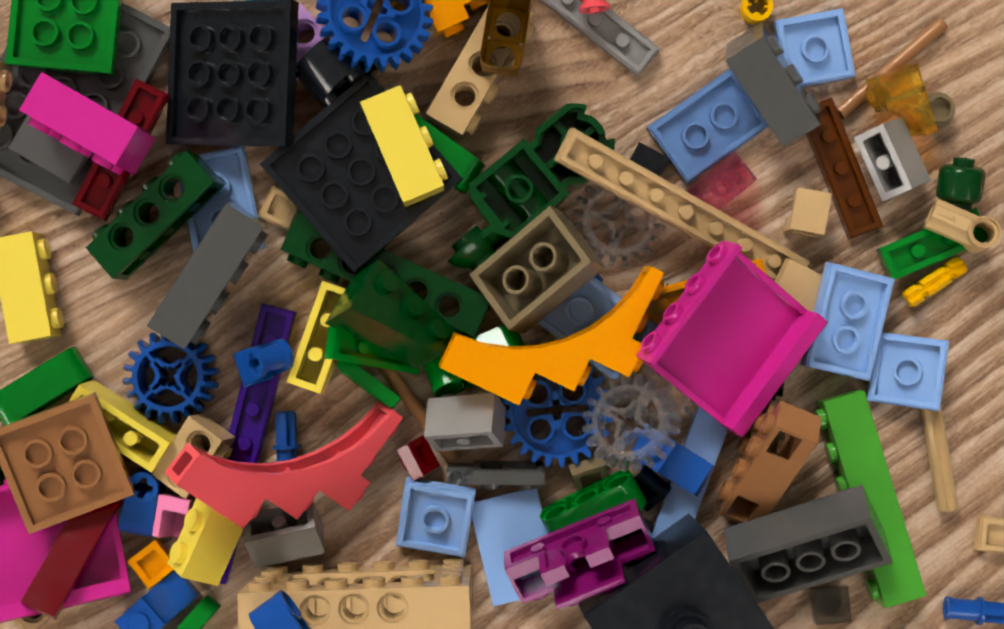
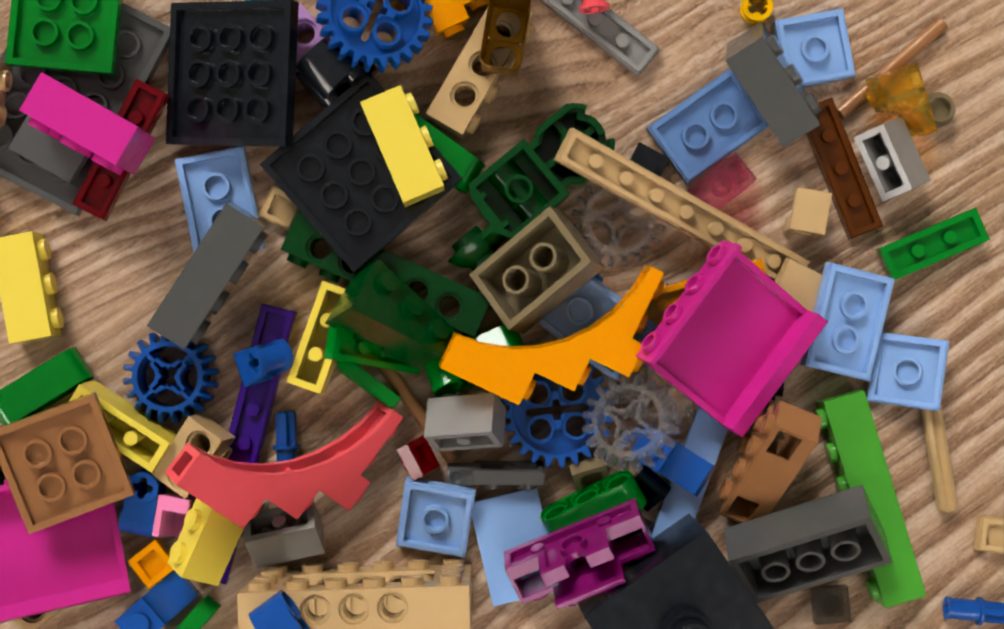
(67, 560): dark red tile -> none
(199, 187): dark green brick -> none
(934, 281): yellow axle -> none
(959, 226): tan piece -> none
(961, 183): dark green head -> none

